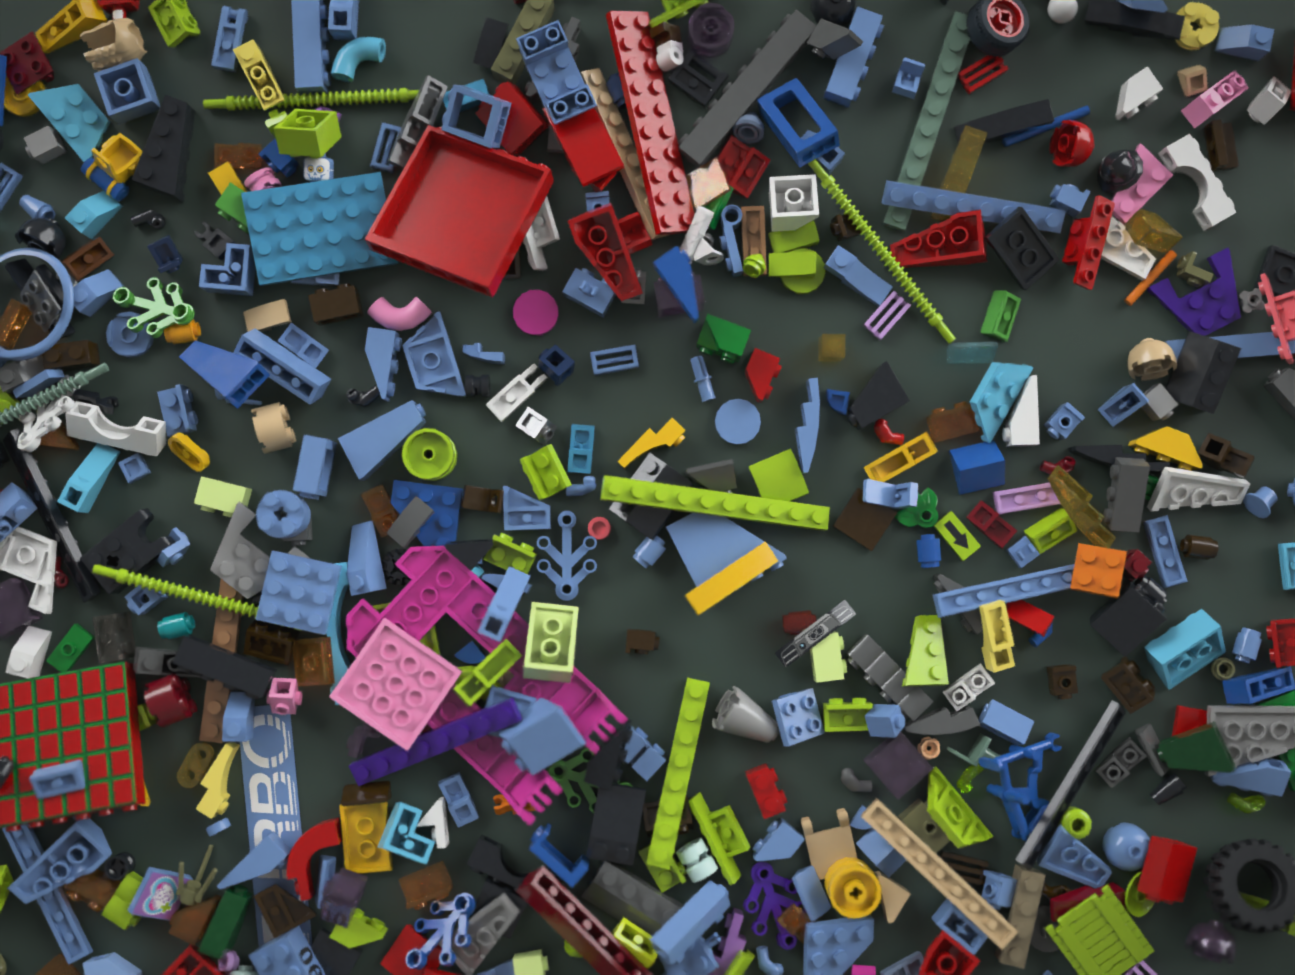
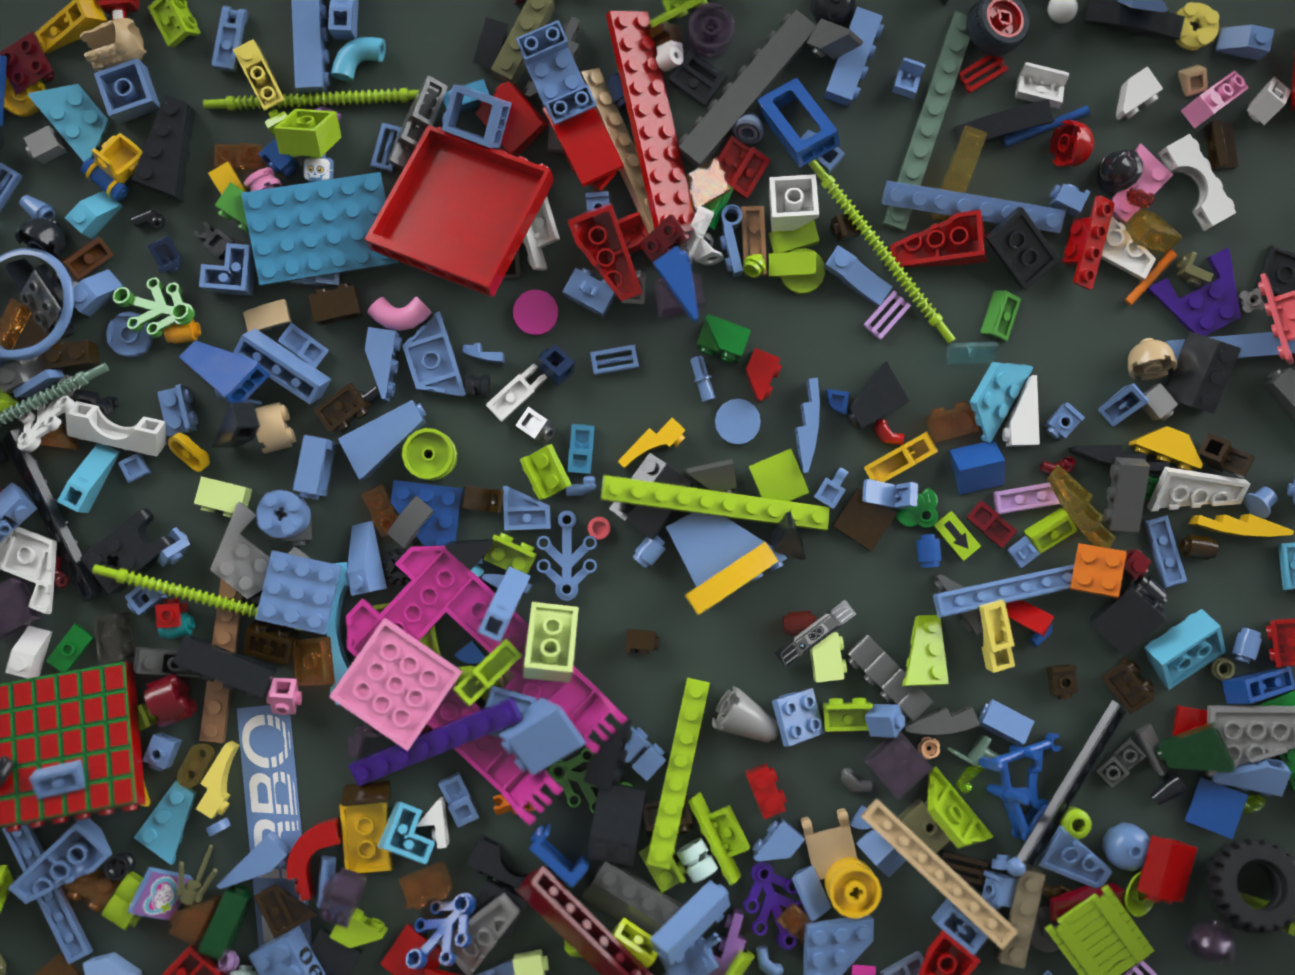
(162, 751): none -> medium blue brick
(167, 822): none -> medium azure wing
(170, 613): none -> red bracket
(238, 426): none -> black slope
(238, 718): medium blue slope -> none
(342, 409): none -> dark brown bracket
(665, 237): none -> dark red bracket
(787, 538): none -> black slope
(831, 491): none -> medium blue plate
(832, 347): clear yellow brick -> none
(892, 896): tan slope -> none
(968, 687): white slope -> none
(1012, 865): none -> medium blue plate
(1041, 83): none -> white bracket
(1140, 198): none -> clear red plate
(1216, 808): none -> blue tile
(1246, 526): none -> yellow slope

